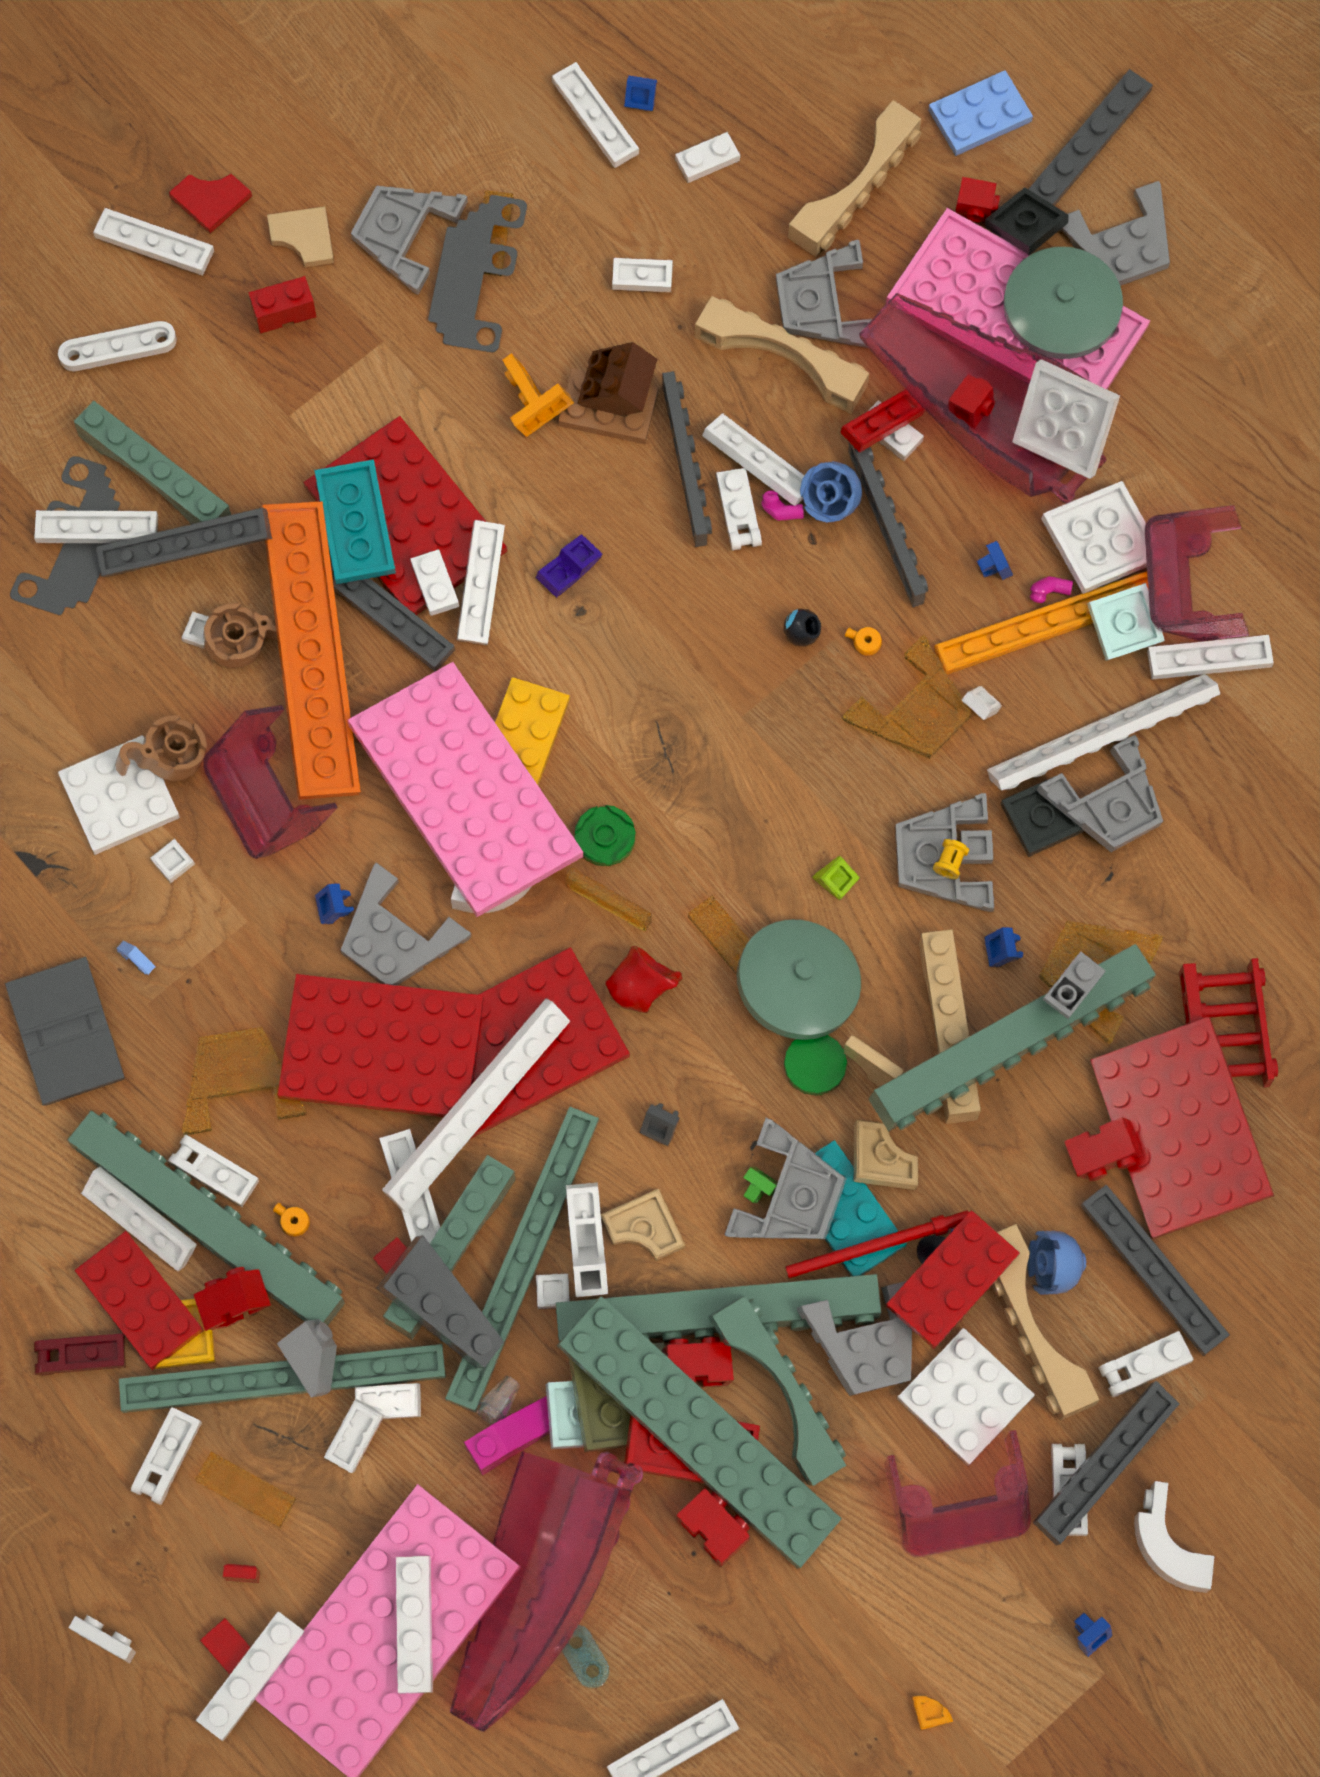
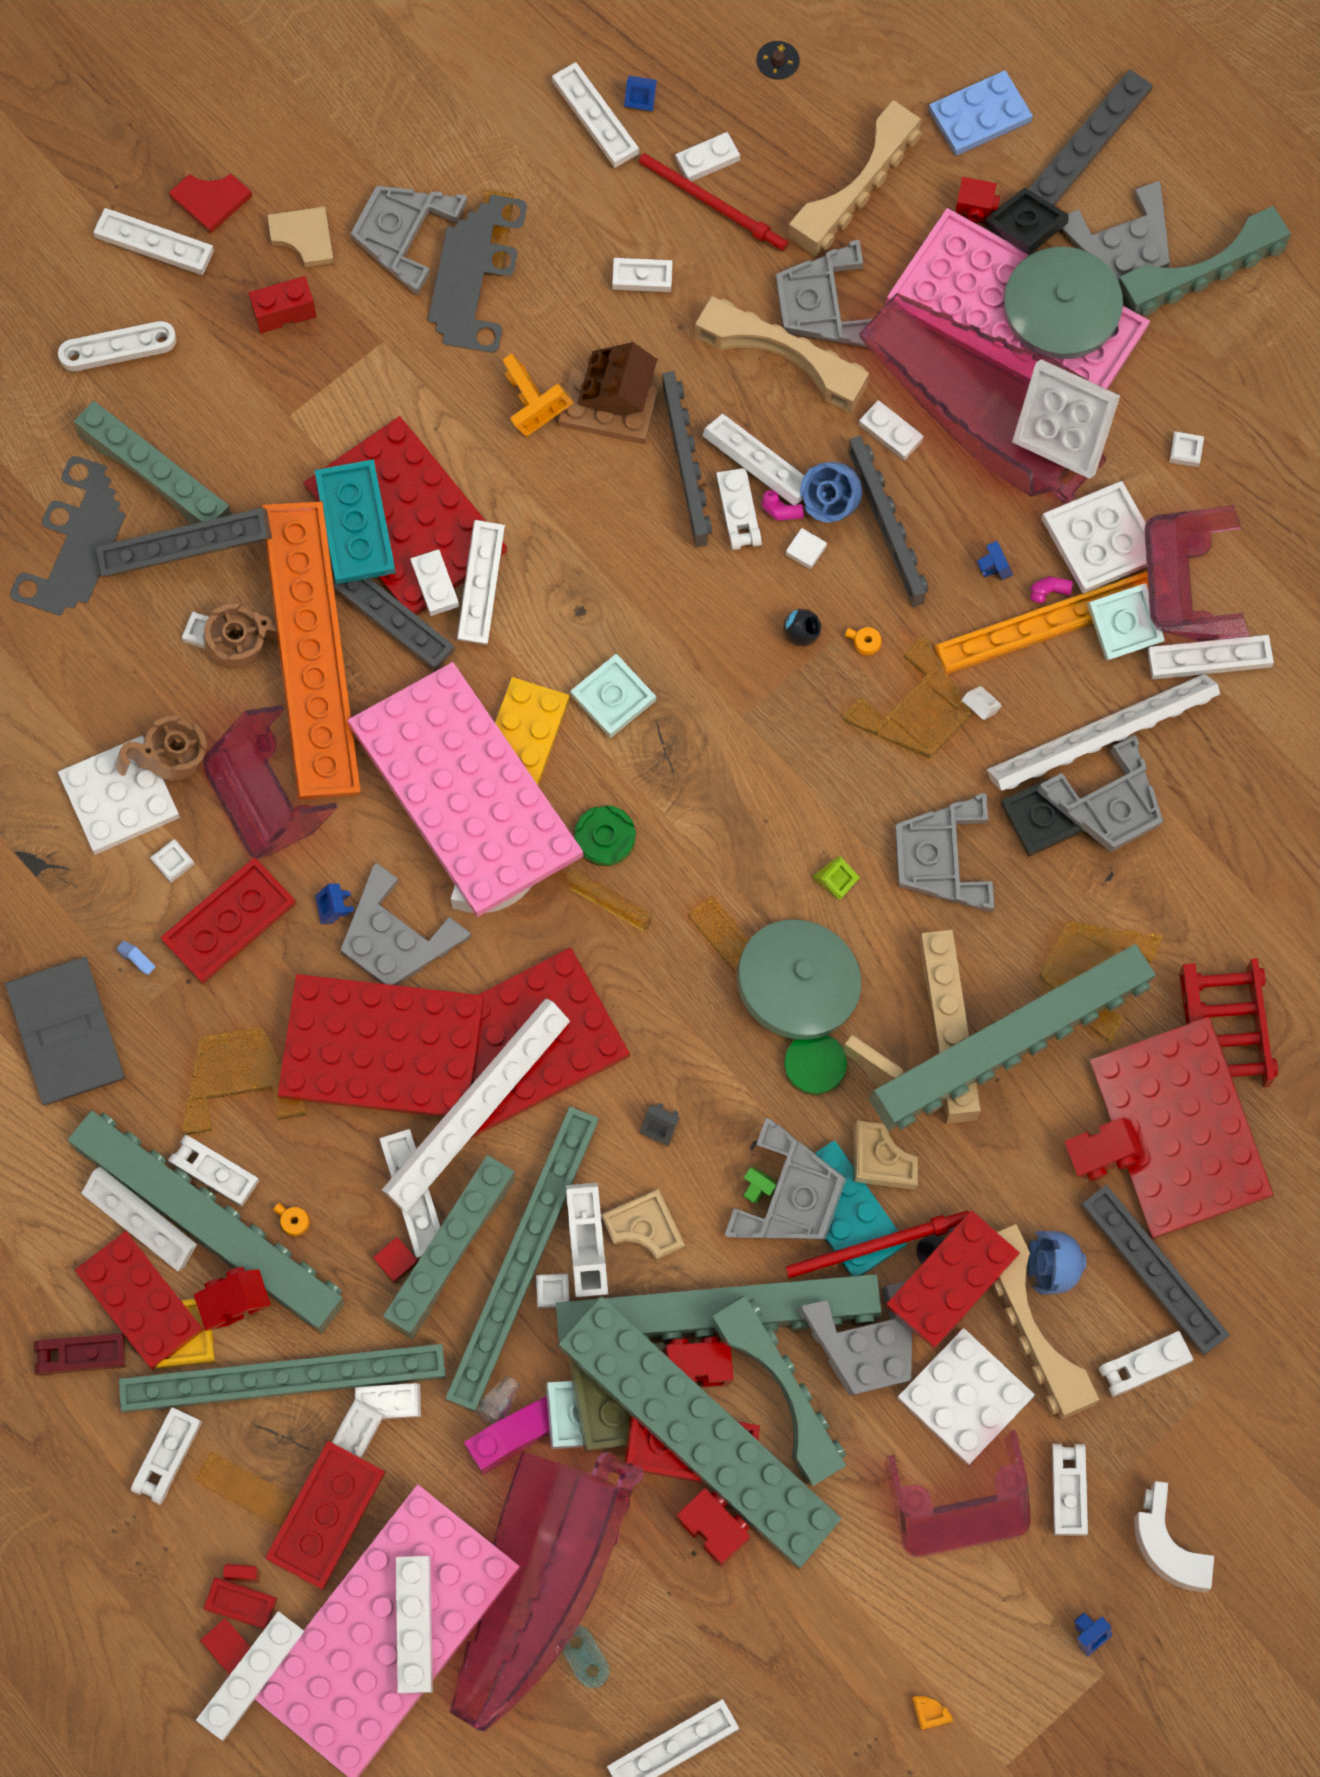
(91, 1630): white plate -> none
(93, 526): white plate -> none
(228, 920): none -> red plate
(240, 1603): none -> red tile
(311, 1355): light grey slope -> none
(325, 1515): none -> red plate
(435, 1298): dark grey wedge -> none
(569, 566): dark purple slope -> none
(613, 695): none -> light aqua plate
(640, 981): red piece -> none
(759, 229): none -> red bar
(778, 60): none -> piece
(806, 549): none -> white tile
(882, 421): red tile -> none
(951, 859): yellow bush -> none
(972, 400): red brick -> none
(980, 846): light grey plate -> none
(1002, 947): blue tile -> none
(1074, 985): light grey slope -> none
(1106, 1463): dark grey plate -> none
(1153, 286): none -> sand green arch
(1186, 449): none -> white tile

